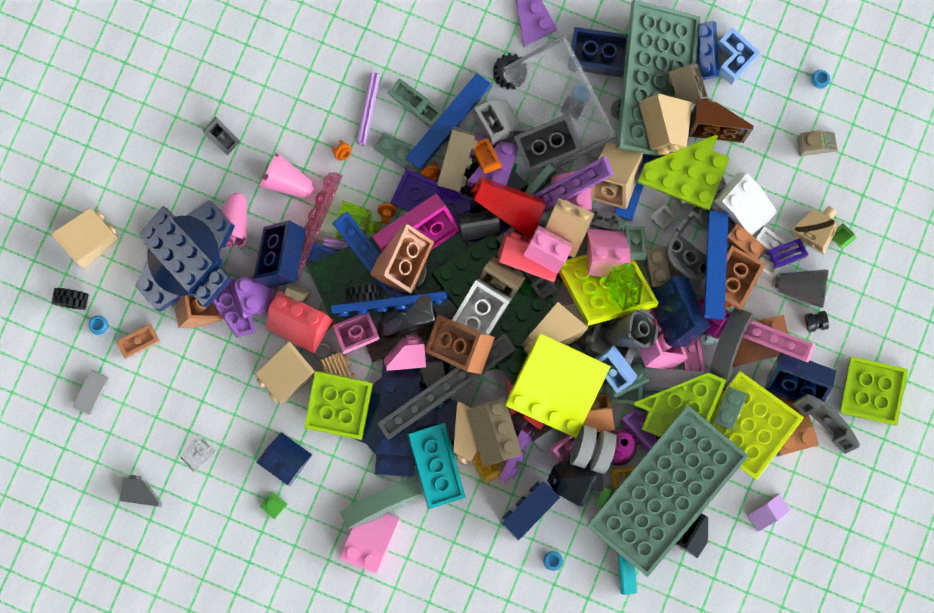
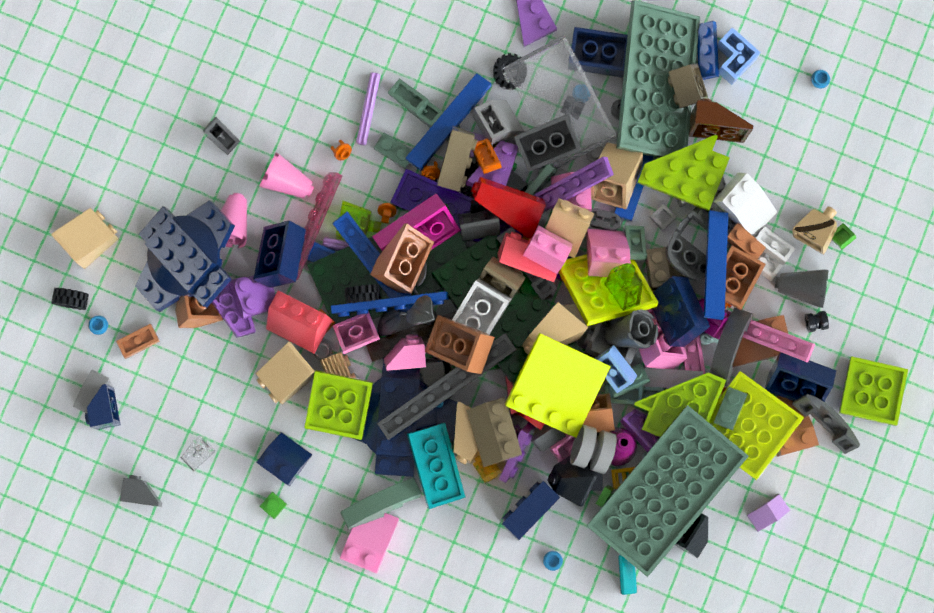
(103, 409): none -> dark blue slope
(297, 293): dark tan slope -> none
(666, 122): tan slope -> none
(774, 259): dark purple tile -> none
(816, 142): dark tan slope -> none

